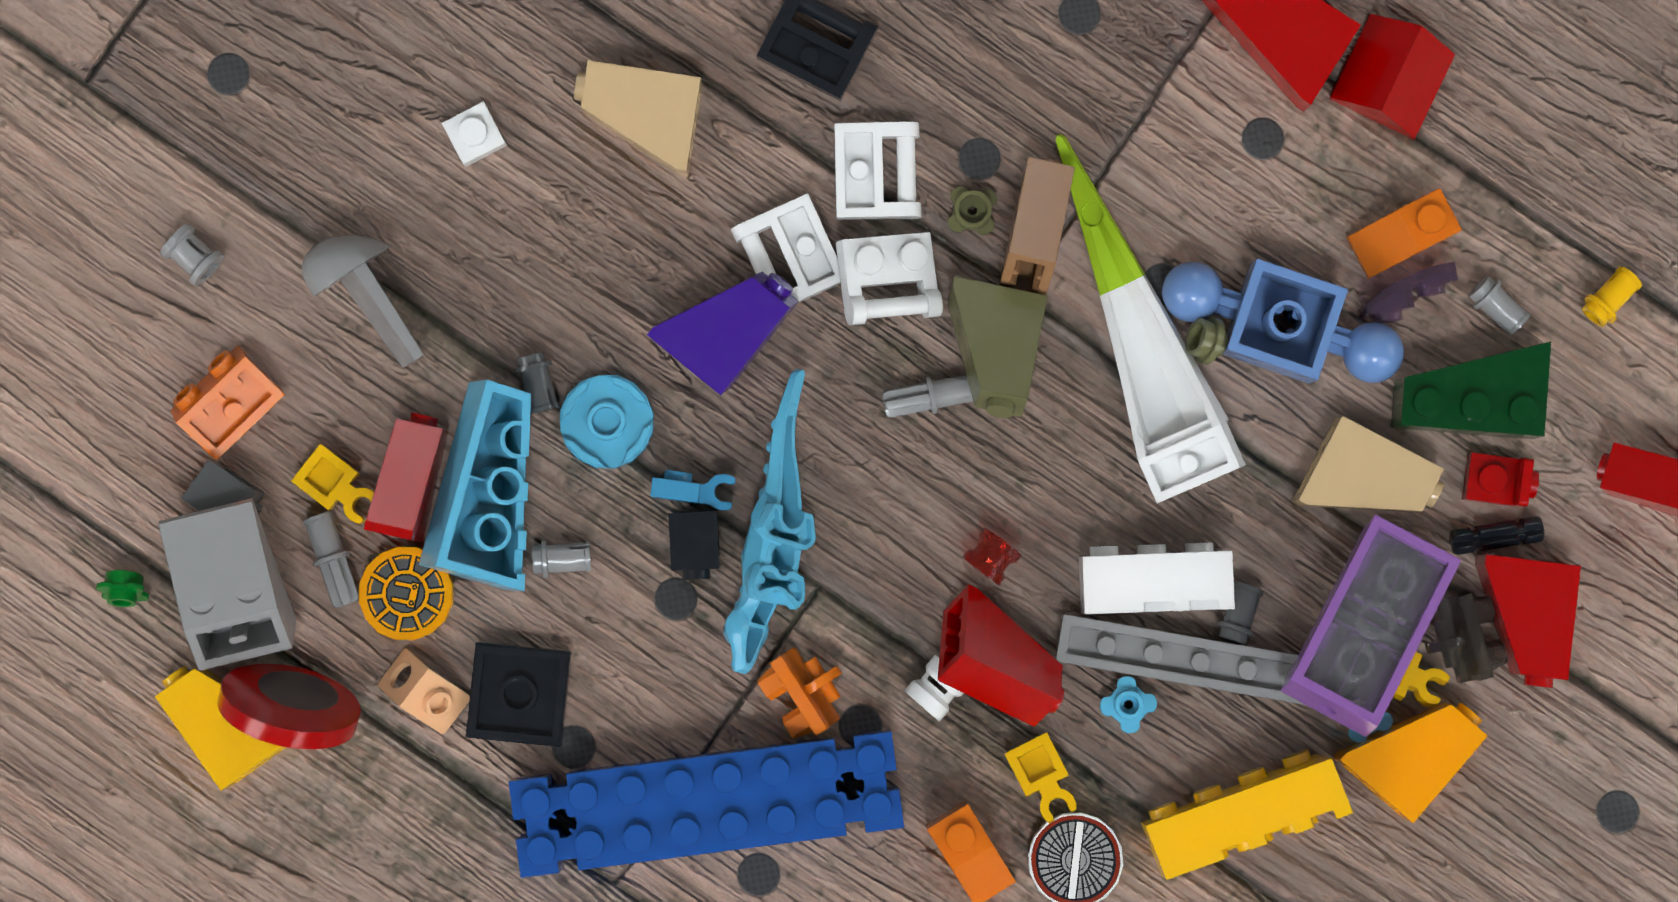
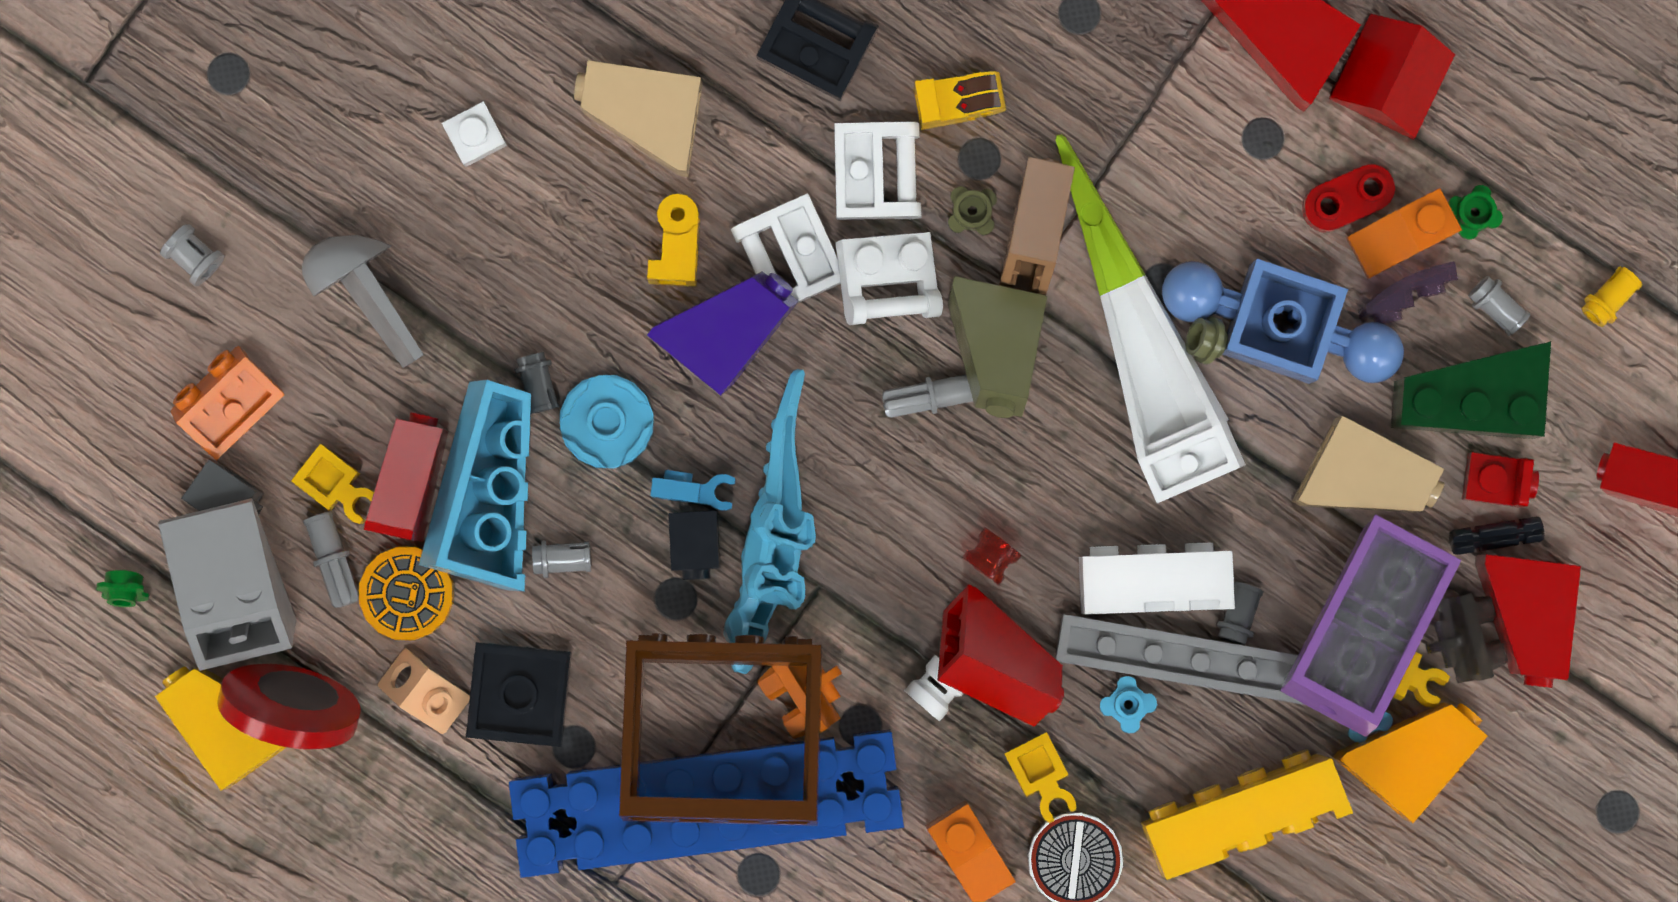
(680, 243): none -> yellow leg
(705, 650): none -> reddish brown window
(958, 99): none -> yellow leg
(1350, 198): none -> red plate
(1488, 214): none -> green plate

